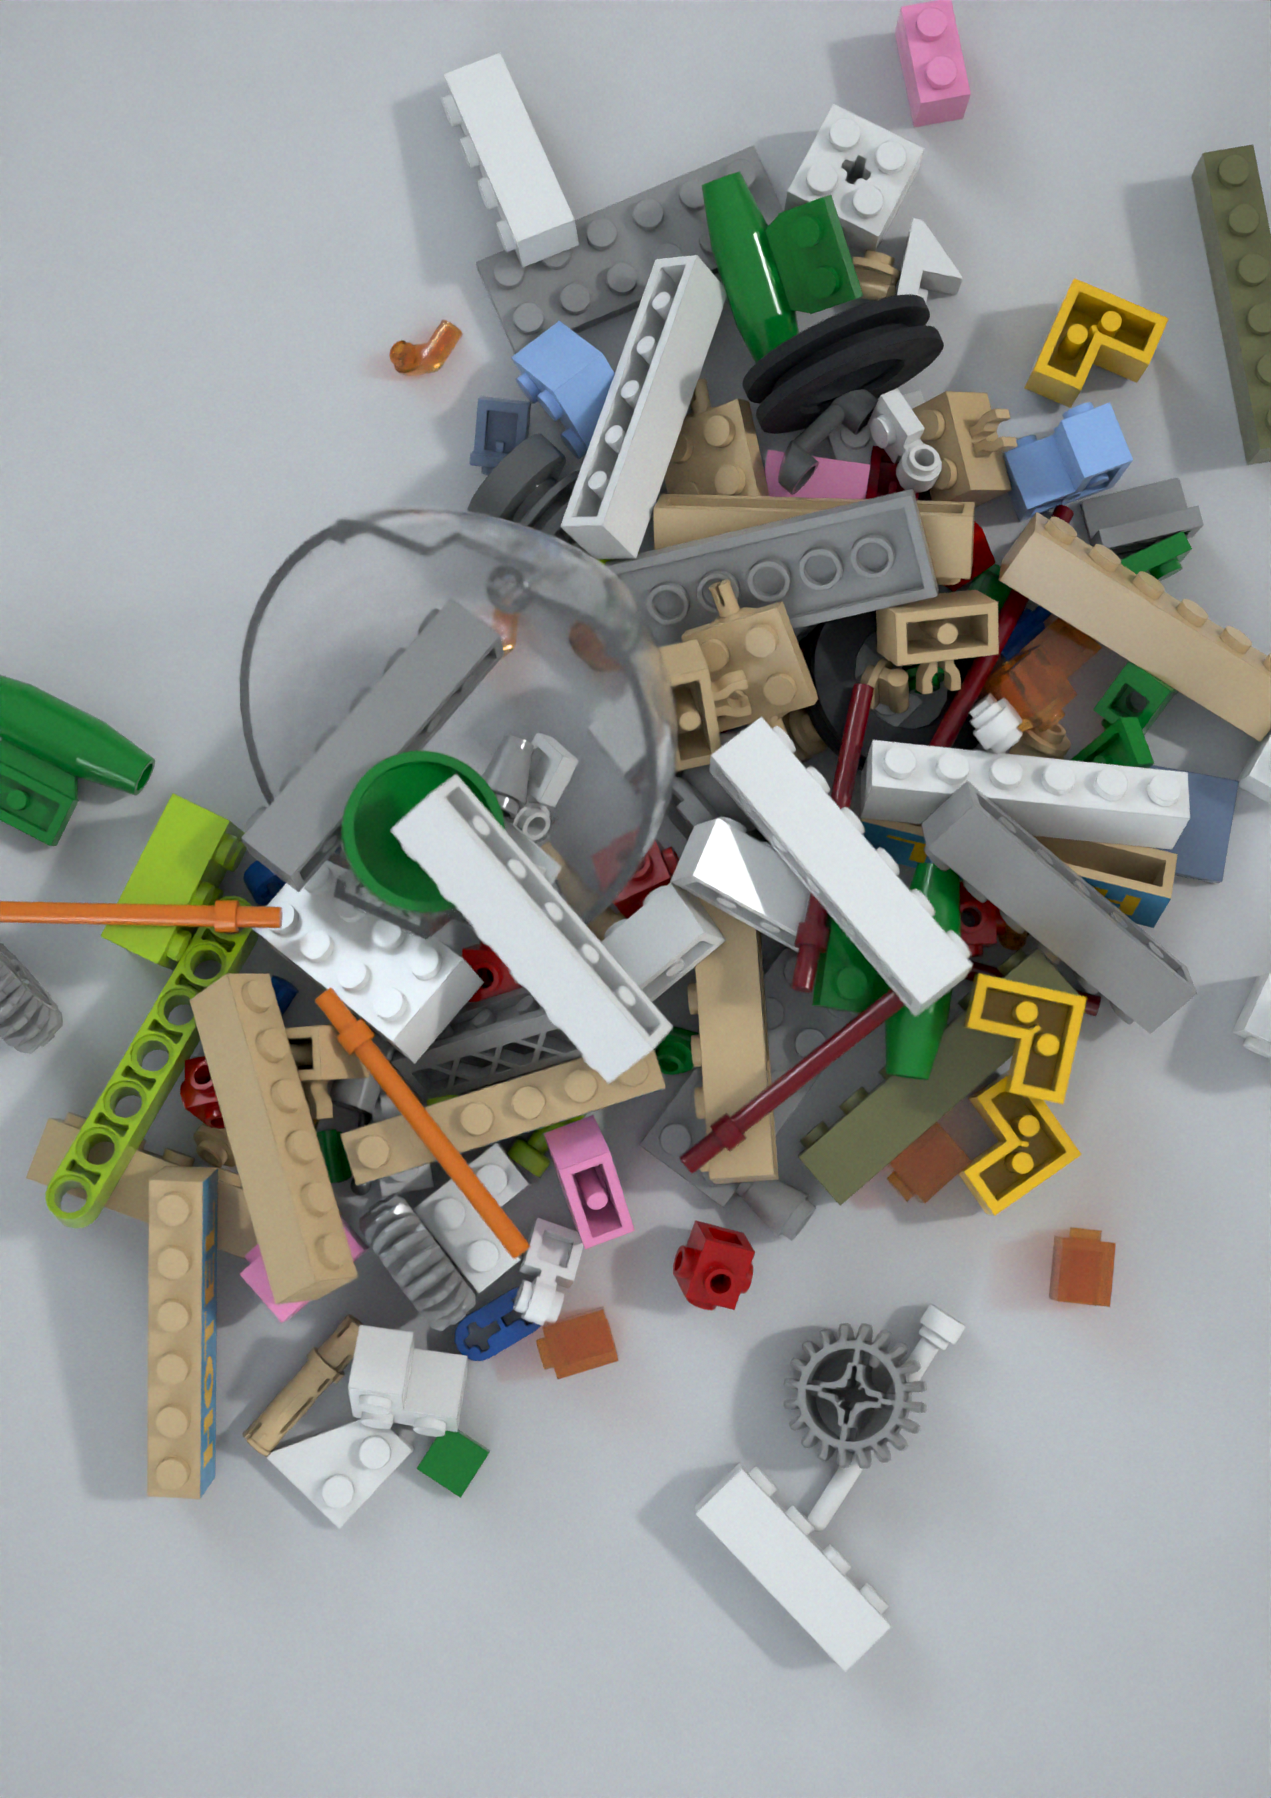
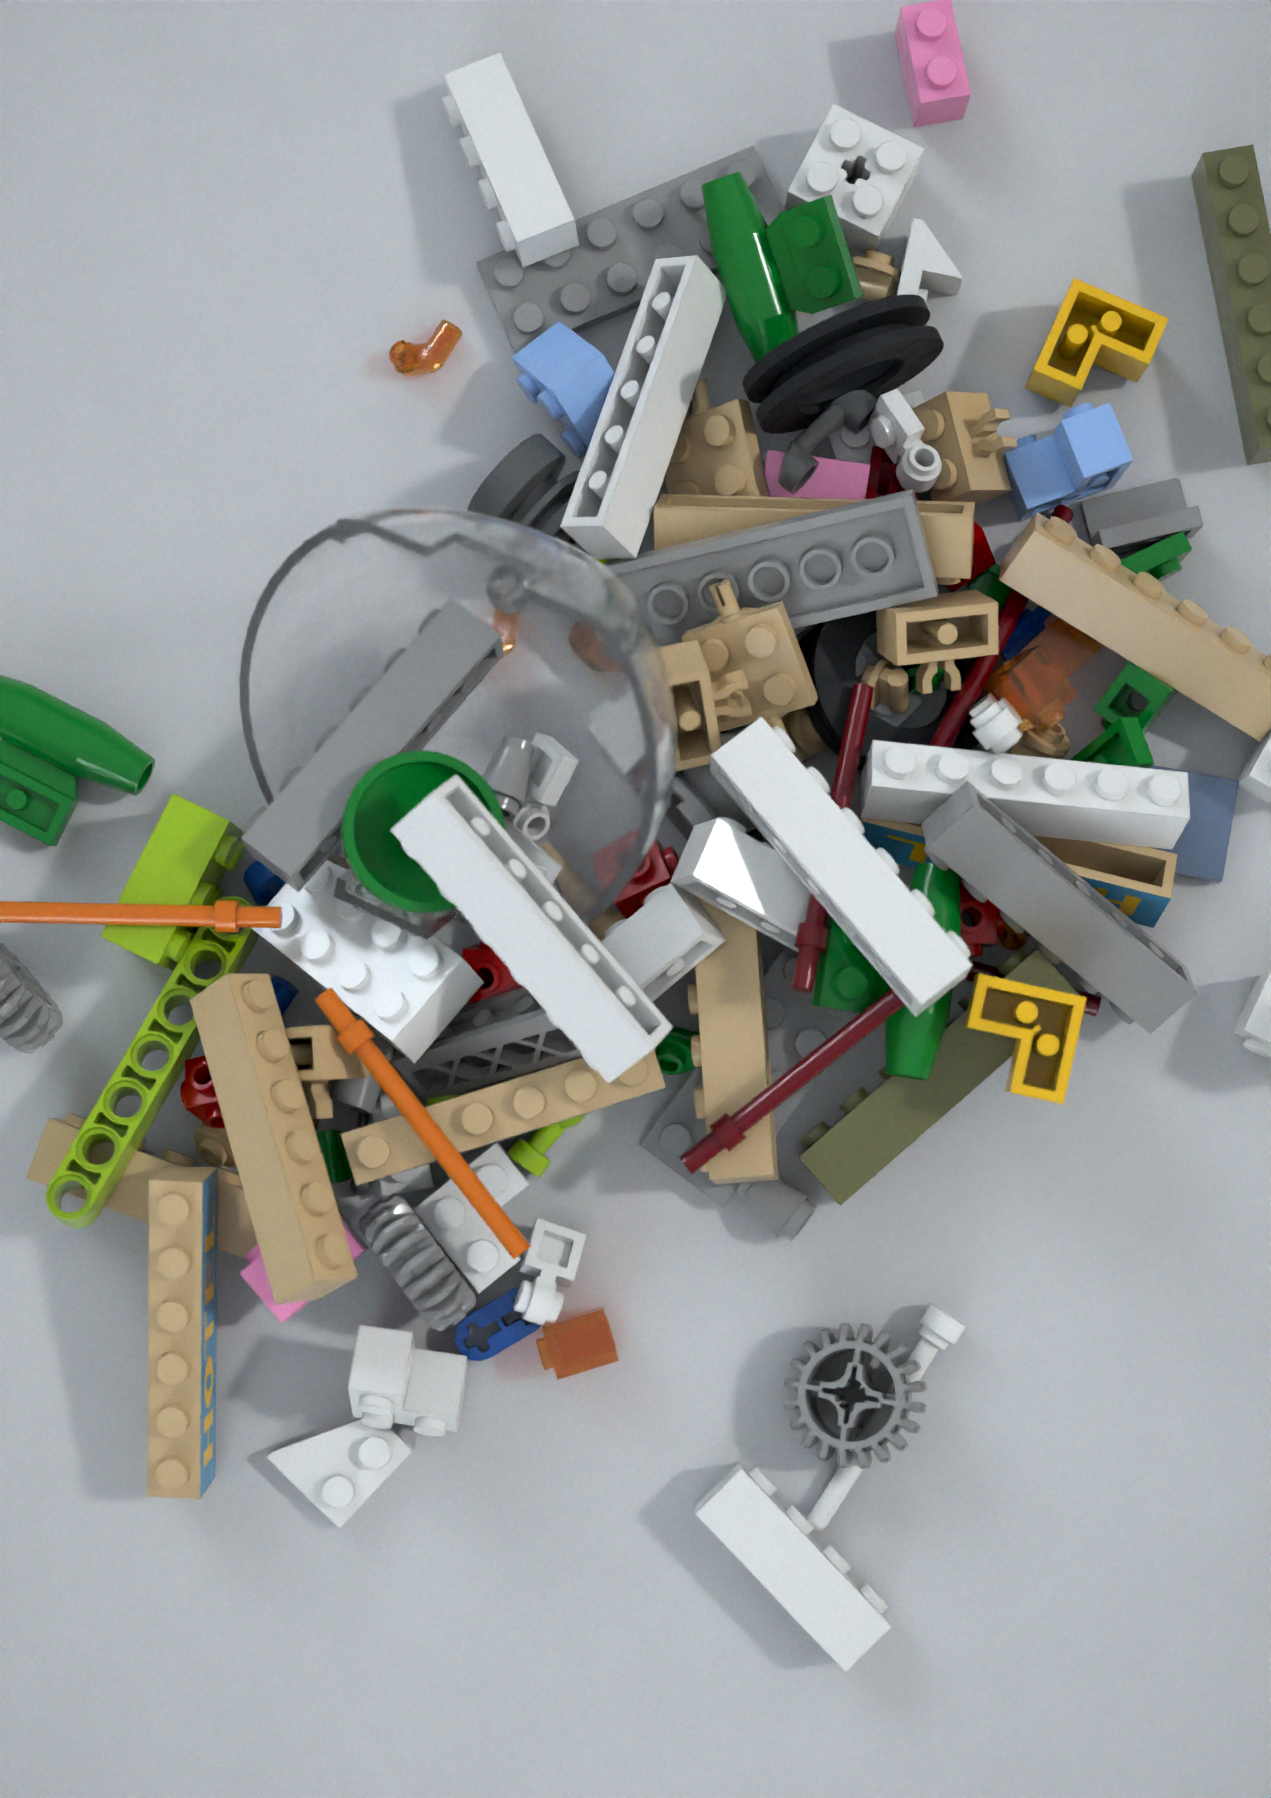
(300, 1393): tan pin -> none
(453, 1461): green tile -> none
(499, 429): sand blue bracket -> none
(589, 1181): bright pink brick -> none
(714, 1266): red brick -> none
(926, 1165): clear orange brick -> none
(1027, 1149): yellow brick -> none
(1082, 1268): clear orange brick -> none

